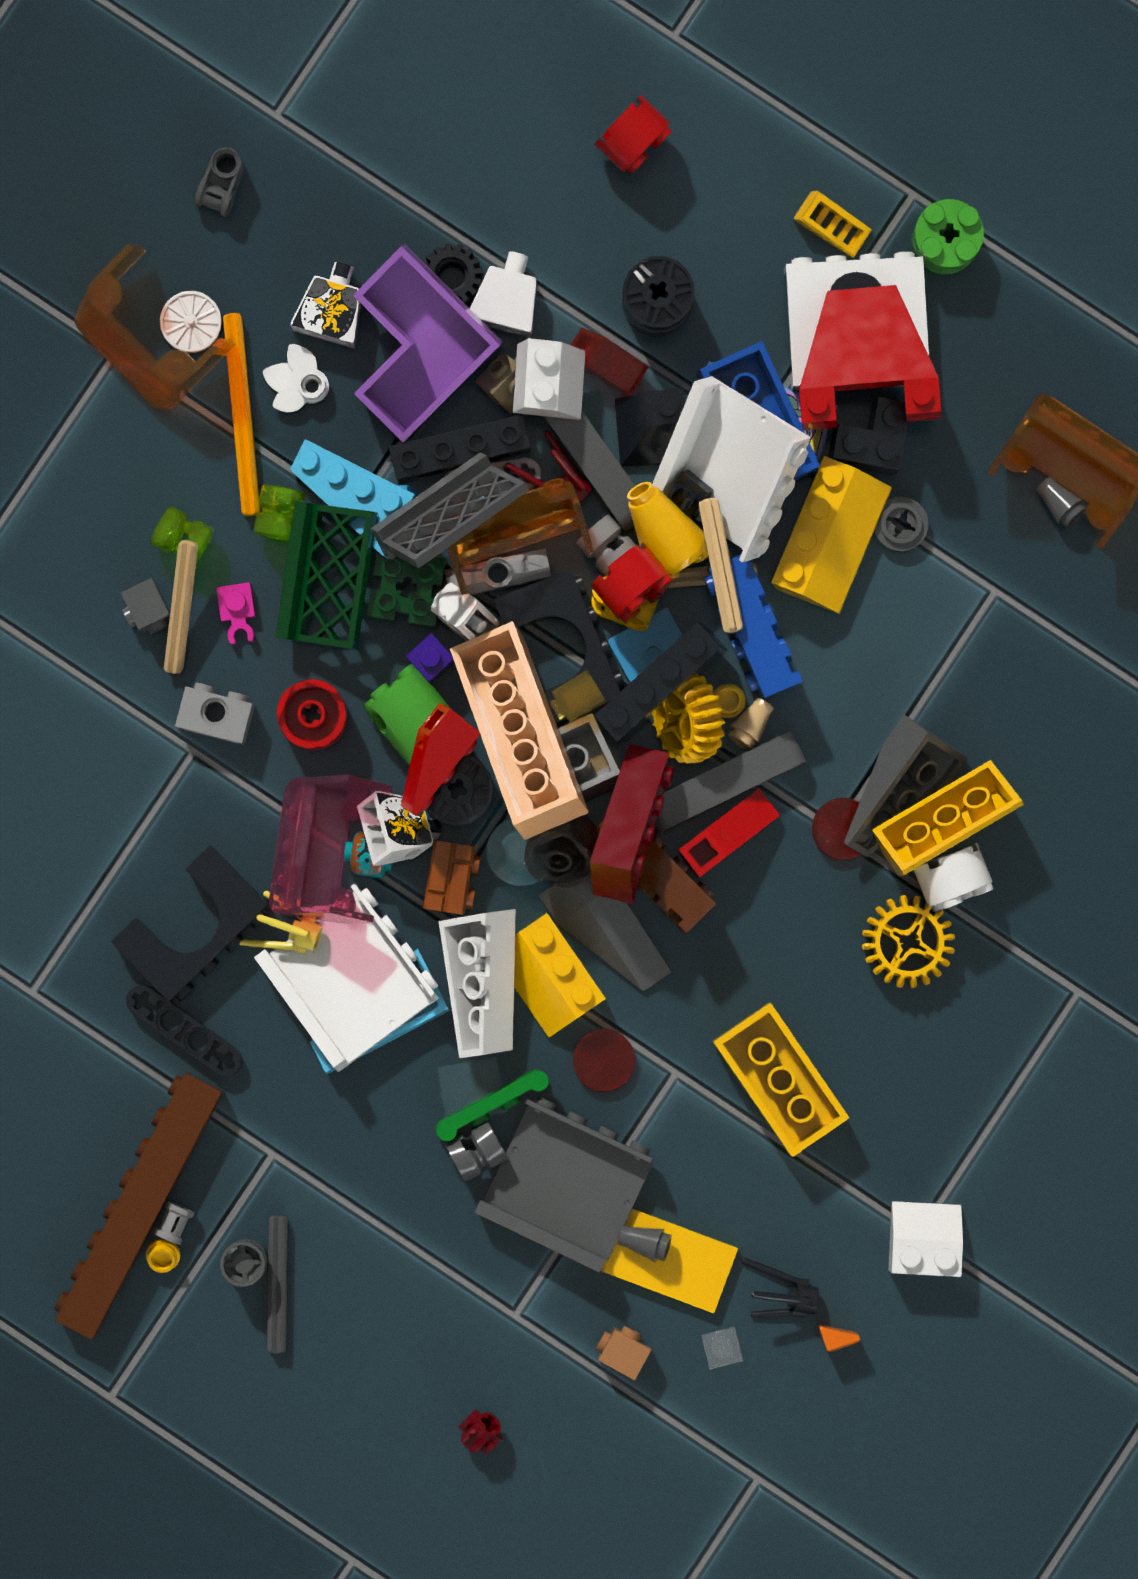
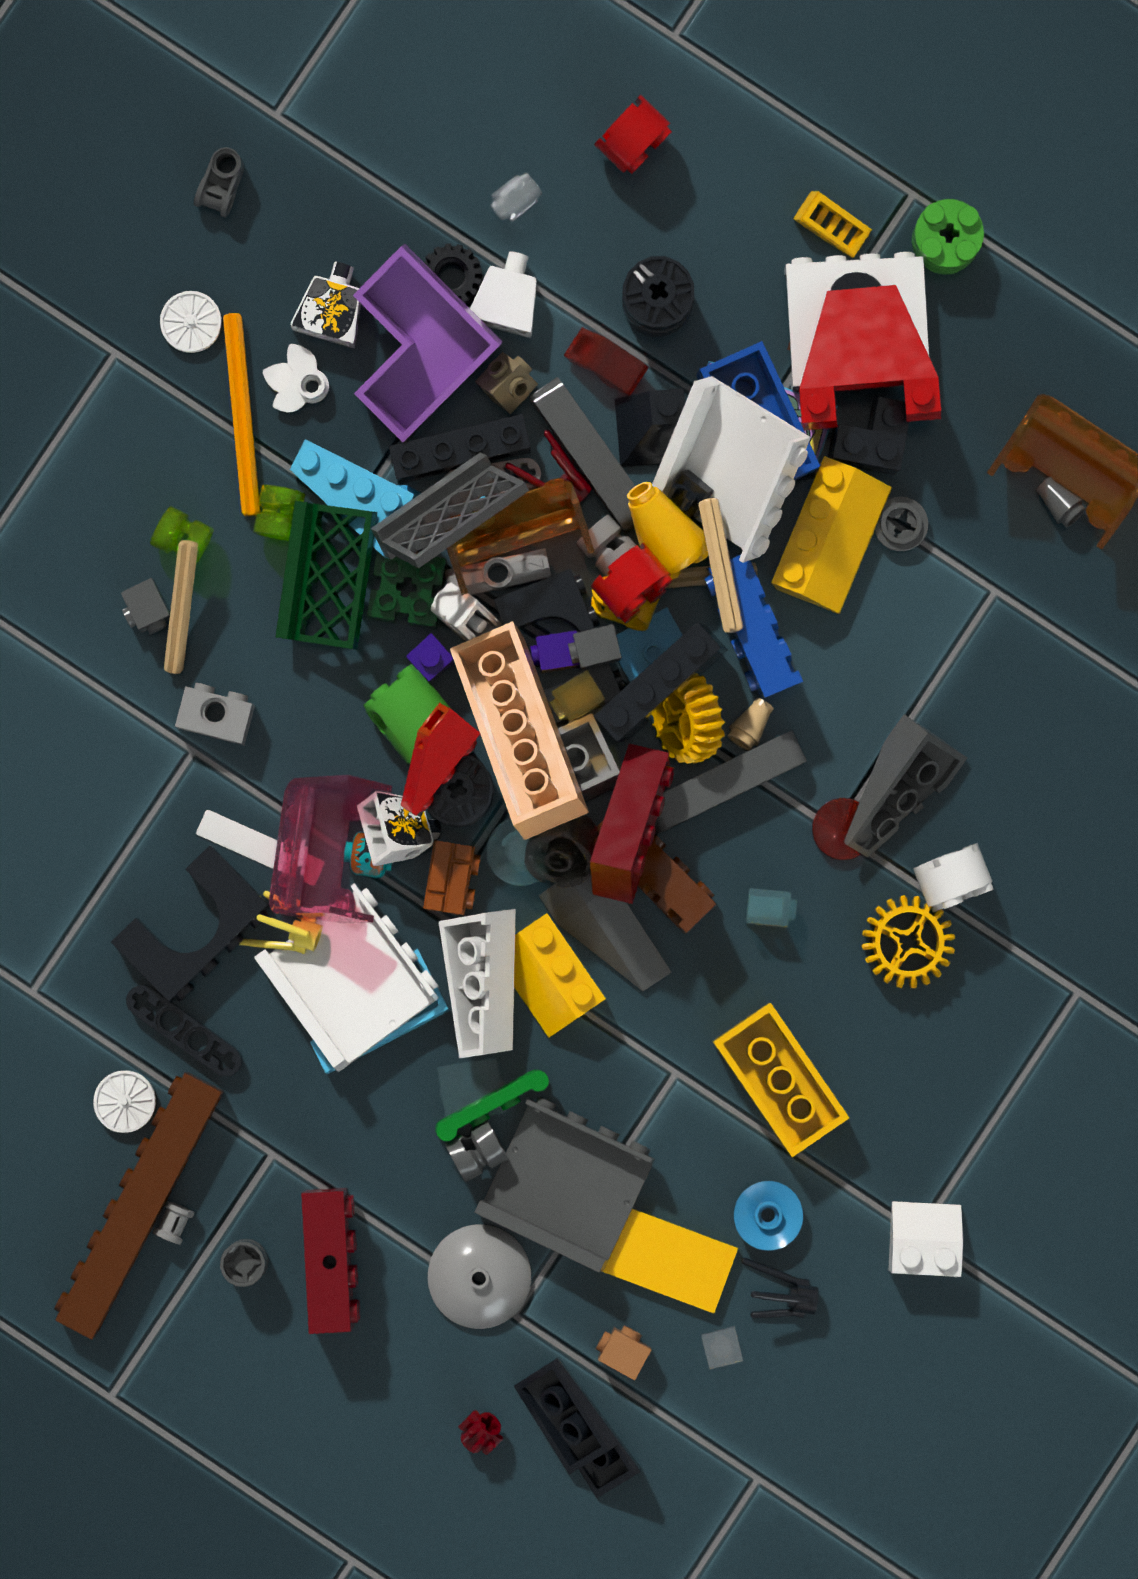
(124, 1101): none -> white wheel
(159, 381): clear orange windscreen -> none
(162, 1255): yellow plate -> none
(236, 606): dark pink plate -> none
(238, 838): none -> white sticker
(277, 1284): dark grey axle -> none
(304, 697): red brick -> none
(328, 1285): none -> dark red brick
(485, 1251): none -> light grey dish
(515, 197): none -> clear brick
(549, 379): white slope -> none
(553, 652): none -> dark purple brick
(576, 1428): none -> black slope
(595, 647): none -> dark grey brick
(604, 1060): clear red wheel -> none
(647, 1242): dark grey cone -> none
(728, 833): red slope -> none
(730, 699): yellow plate -> none
(770, 907): none -> clear light blue brick
(786, 1220): none -> dark azure dish
(837, 1338): orange slope -> none
(946, 818): yellow slope -> none

